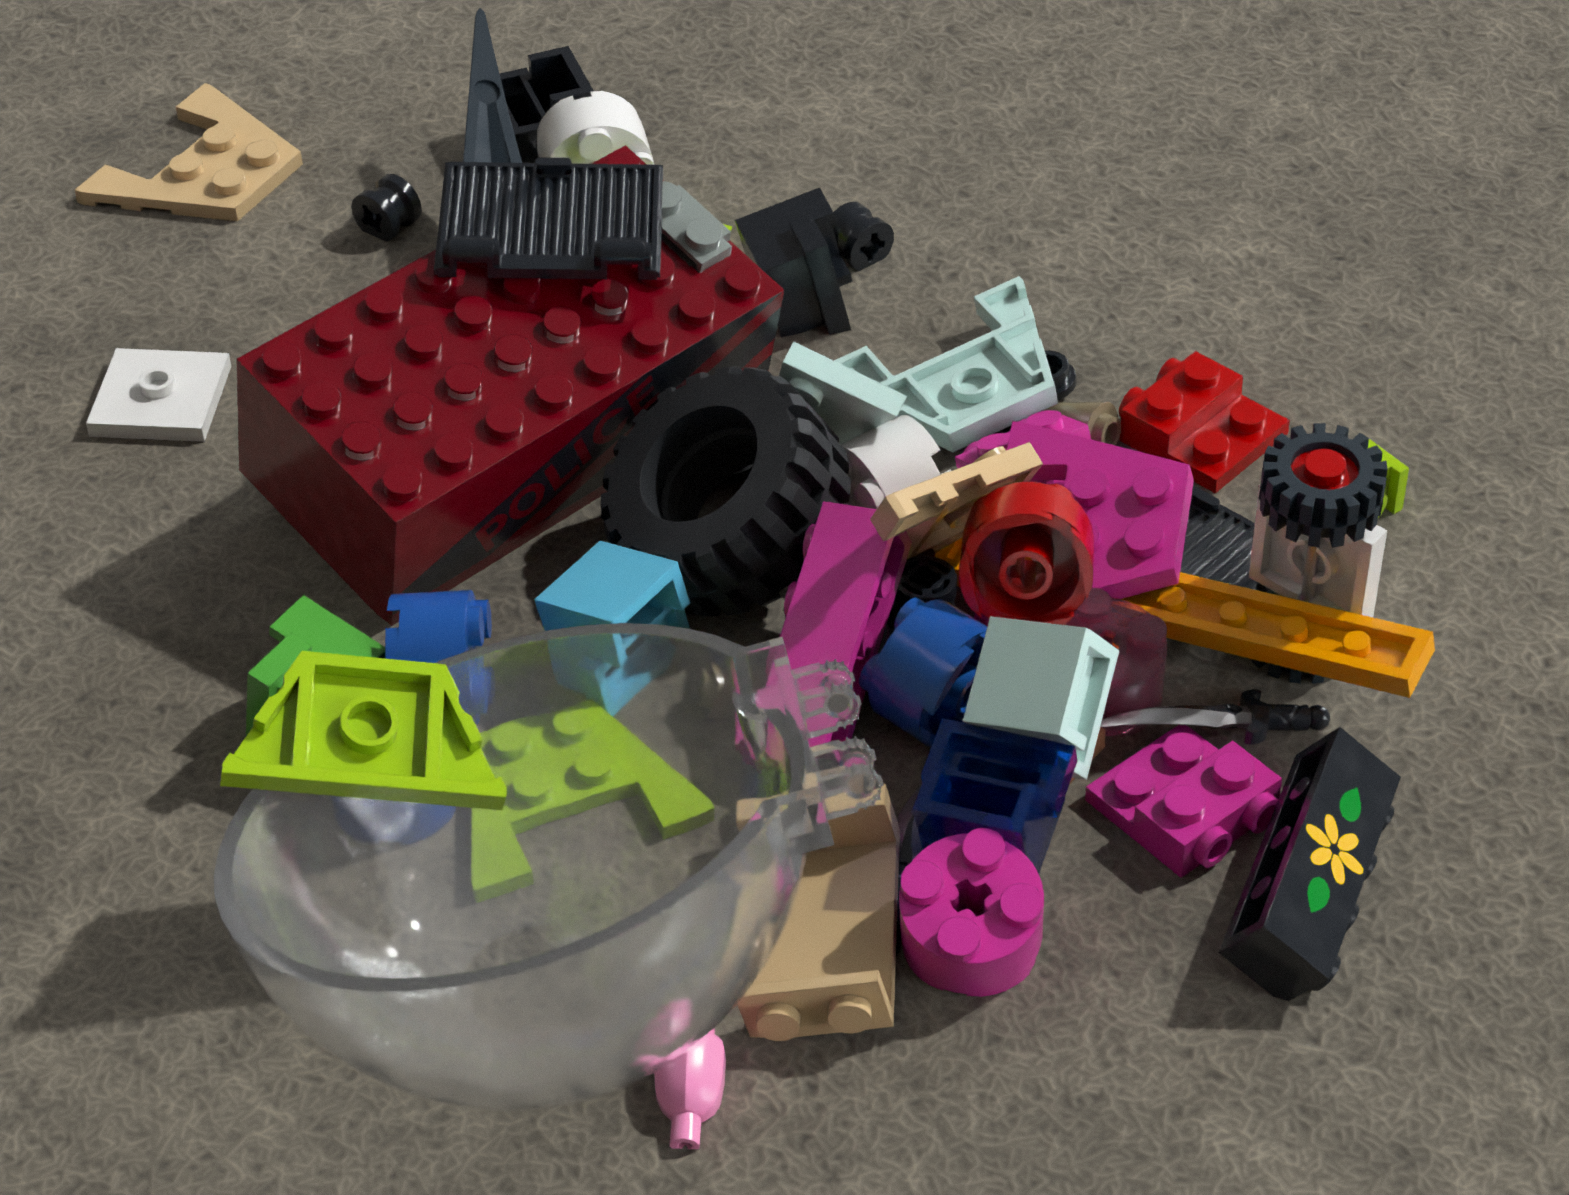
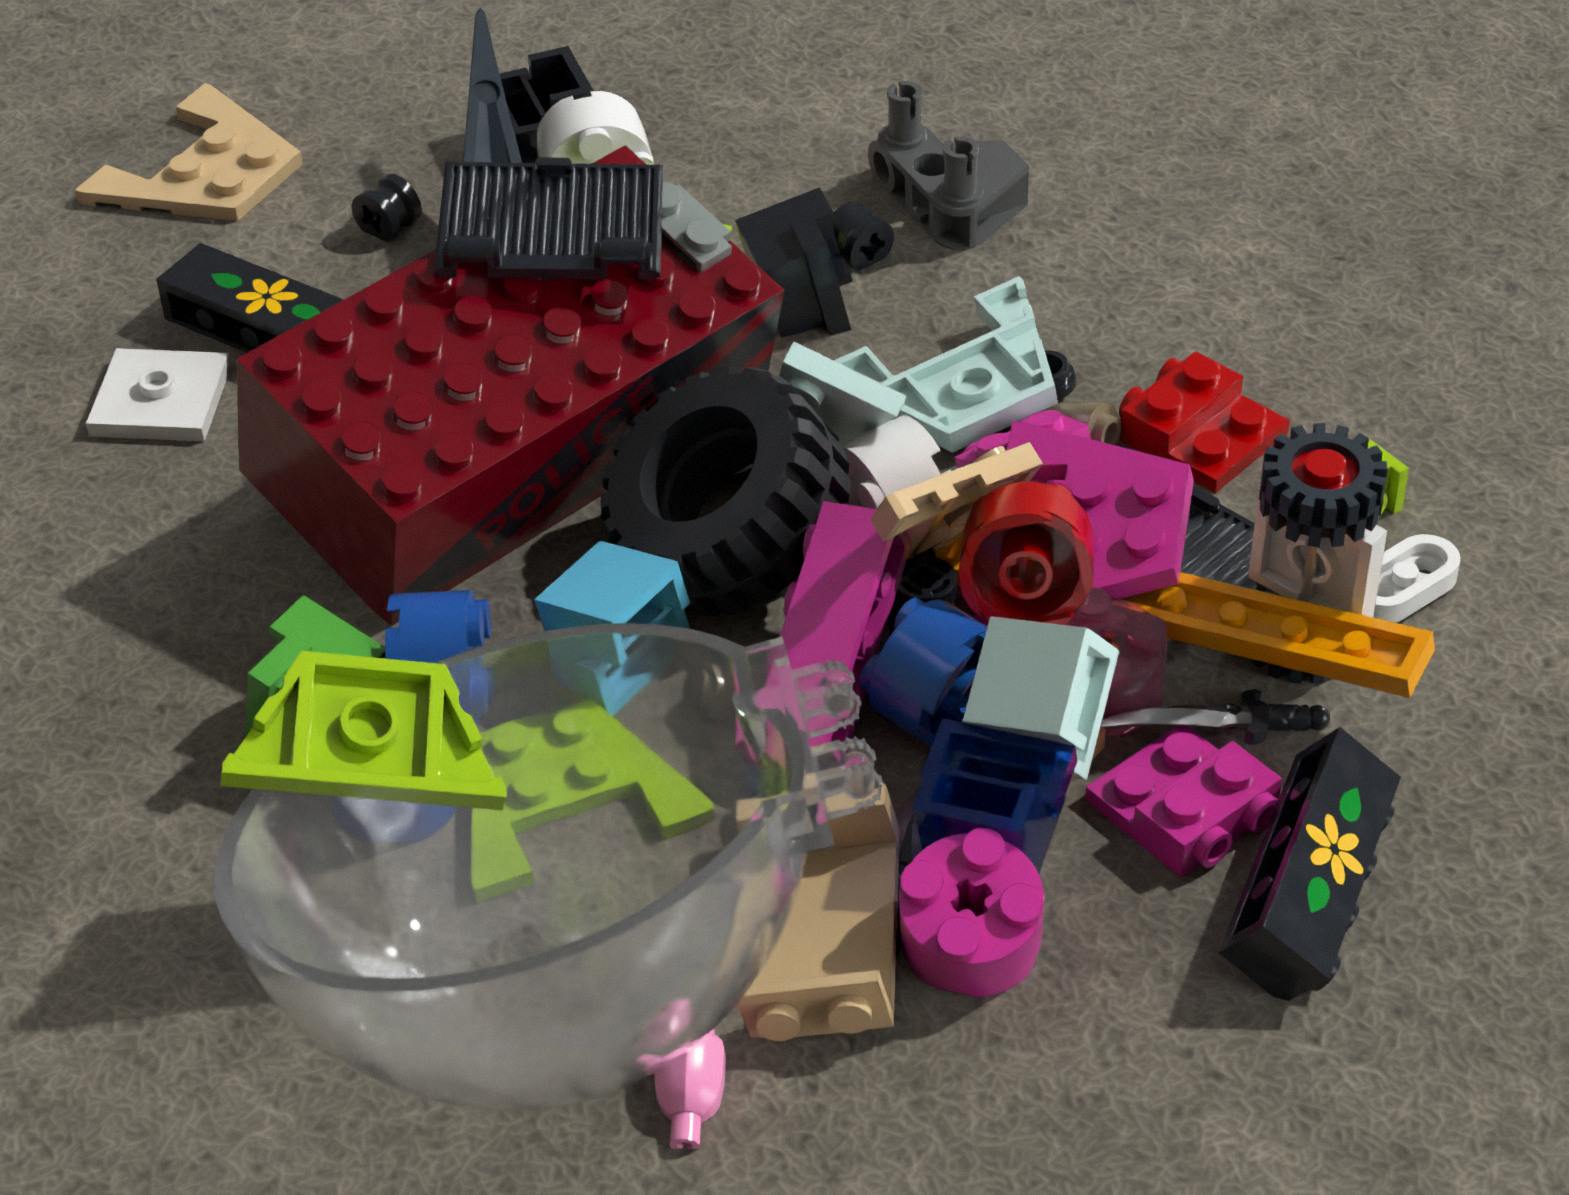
(235, 298): none -> black brick
(950, 189): none -> dark grey piece
(1403, 587): none -> white plate

